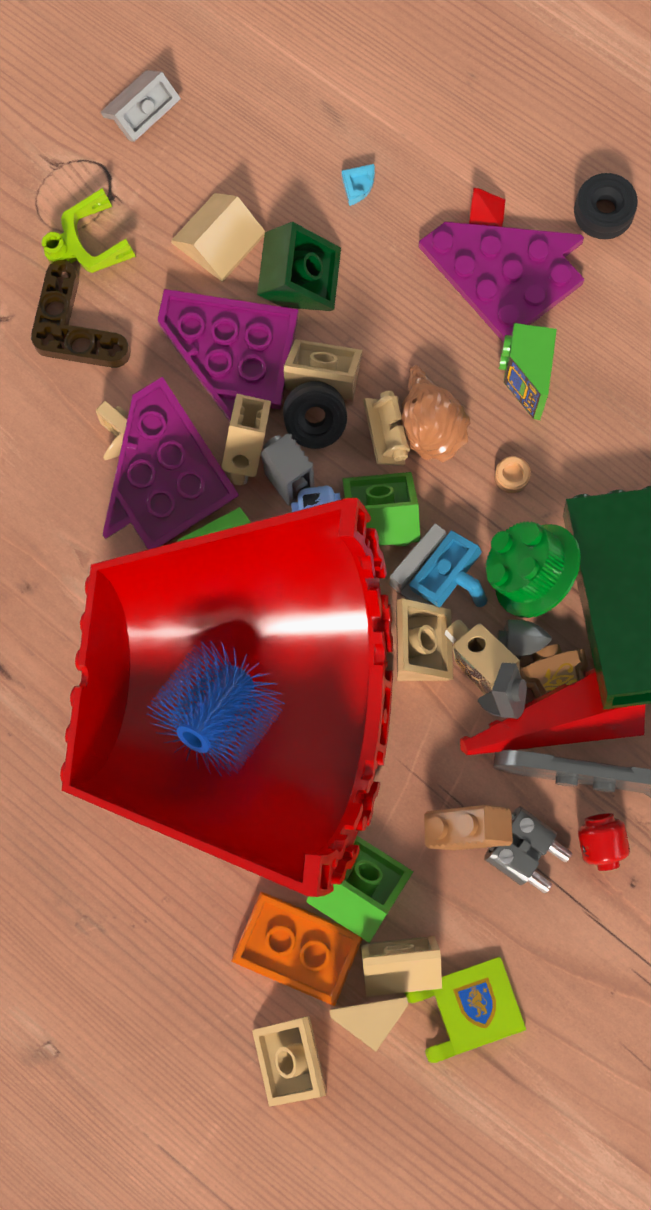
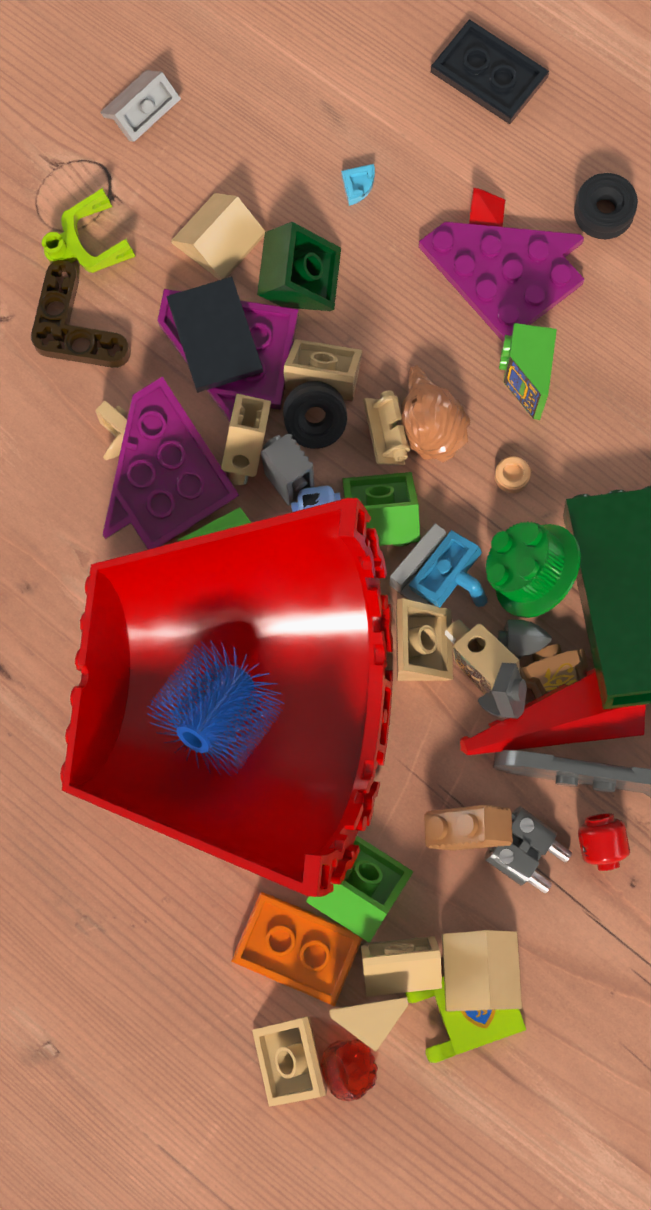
(214, 334): none -> black tile
(349, 1069): none -> clear red hair
(481, 970): none -> tan slope
(489, 71): none -> black tile

